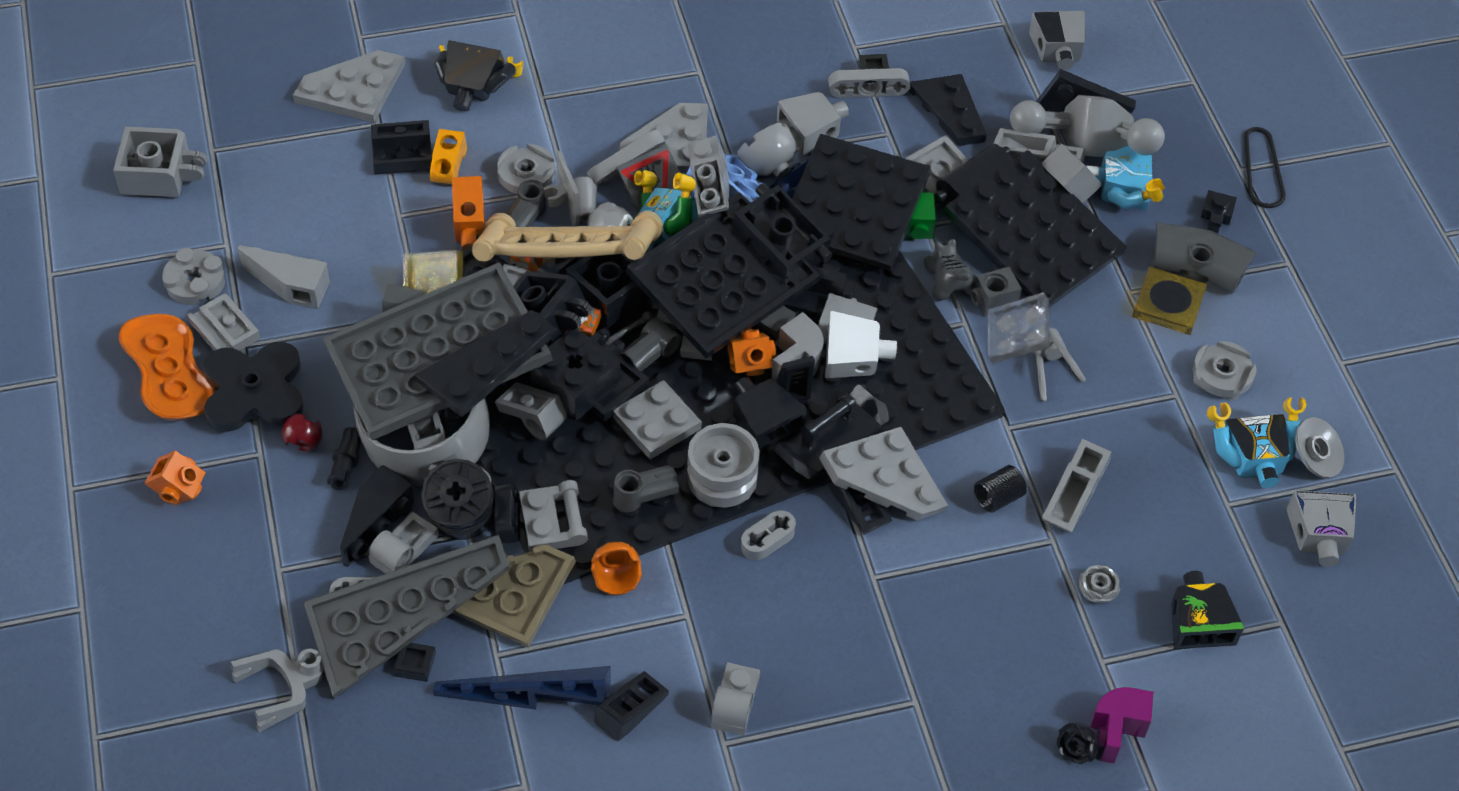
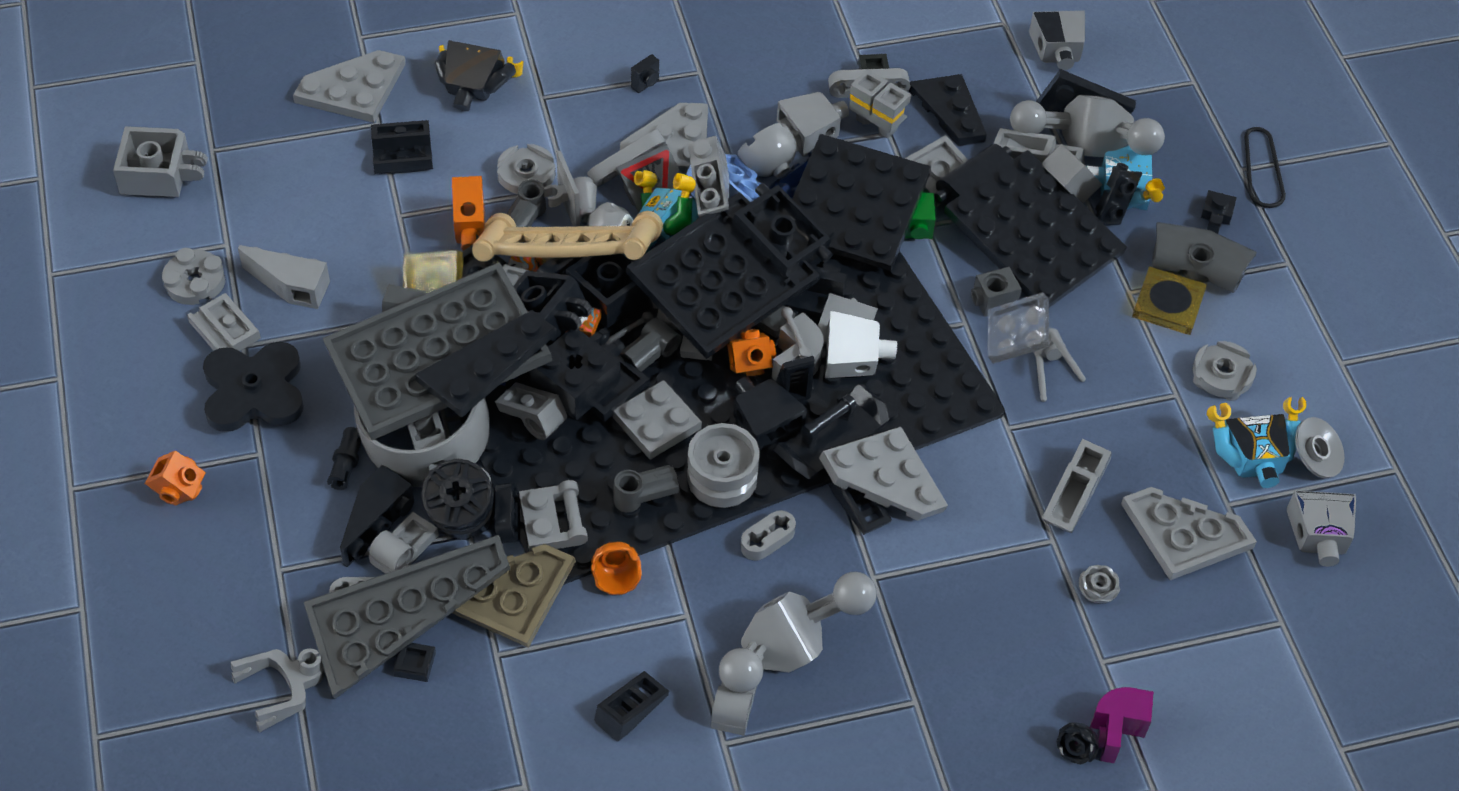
(170, 377): orange plate -> none
(302, 432): dark red piece -> none
(447, 156): light orange leg -> none
(523, 690): dark blue wedge -> none
(645, 73): none -> black plate
(789, 631): none -> light grey piece
(804, 350): none -> light grey hinge
(878, 102): none -> light grey hips
(949, 271): dark grey animal -> none
(1000, 488): black piece -> none
(1116, 201): none -> black hinge
(1185, 532): none -> light grey plate
(1203, 615): black torso -> none

